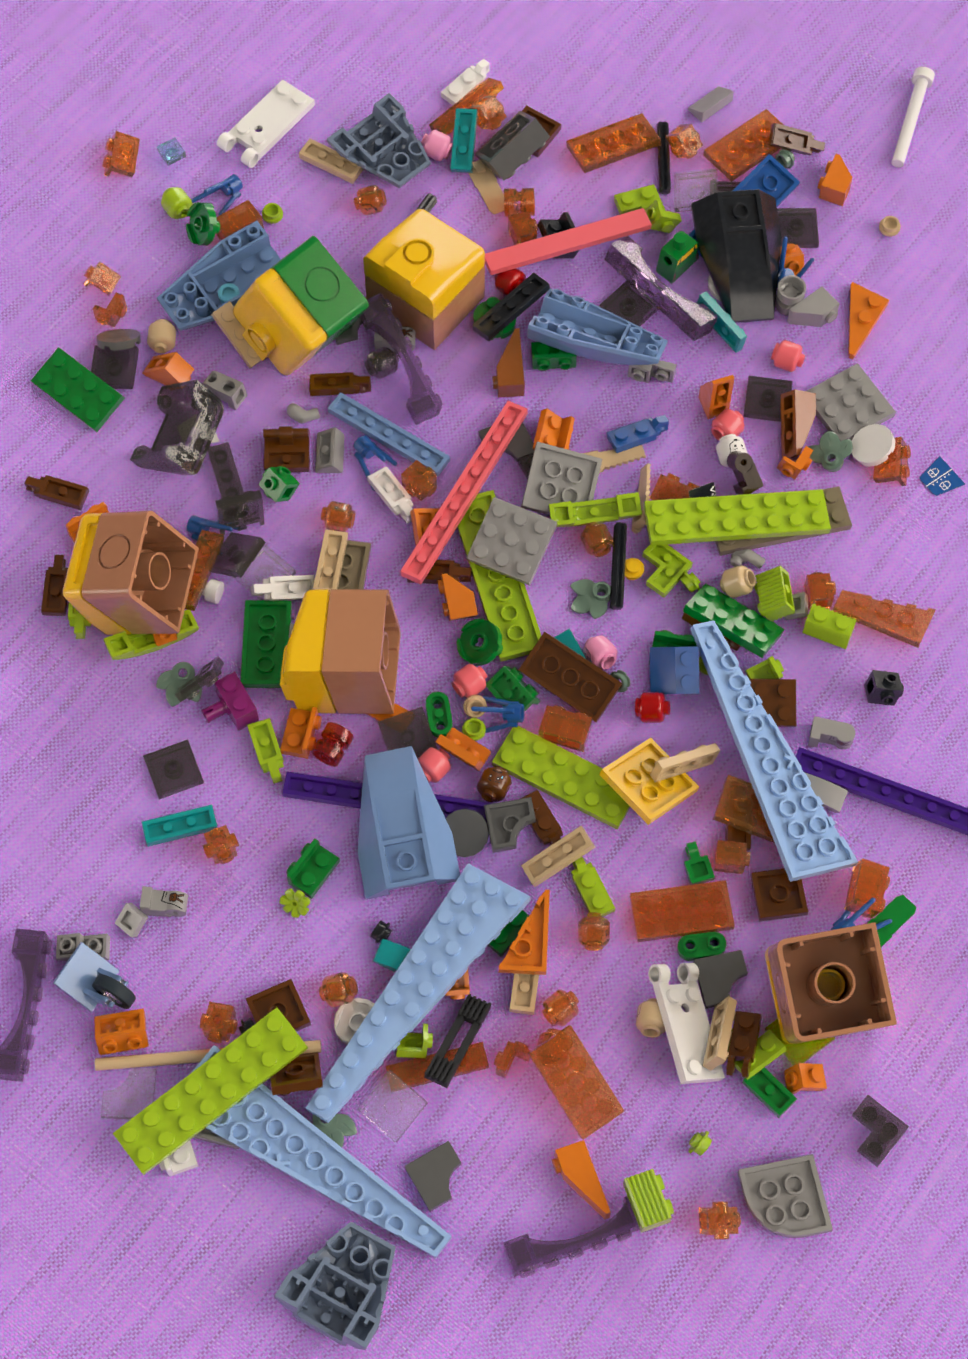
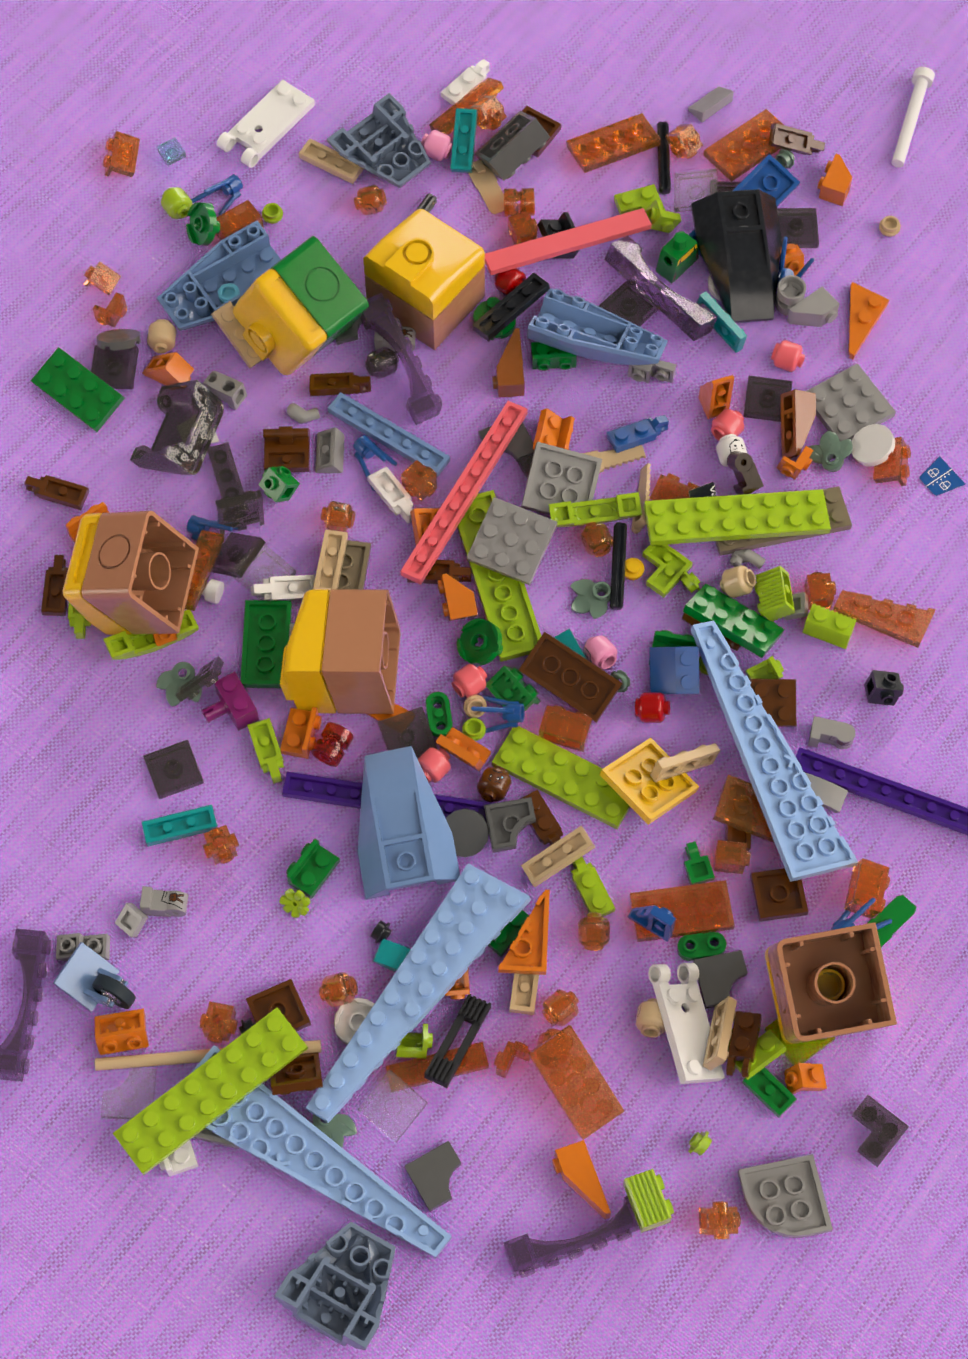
(655, 919): none -> blue wing

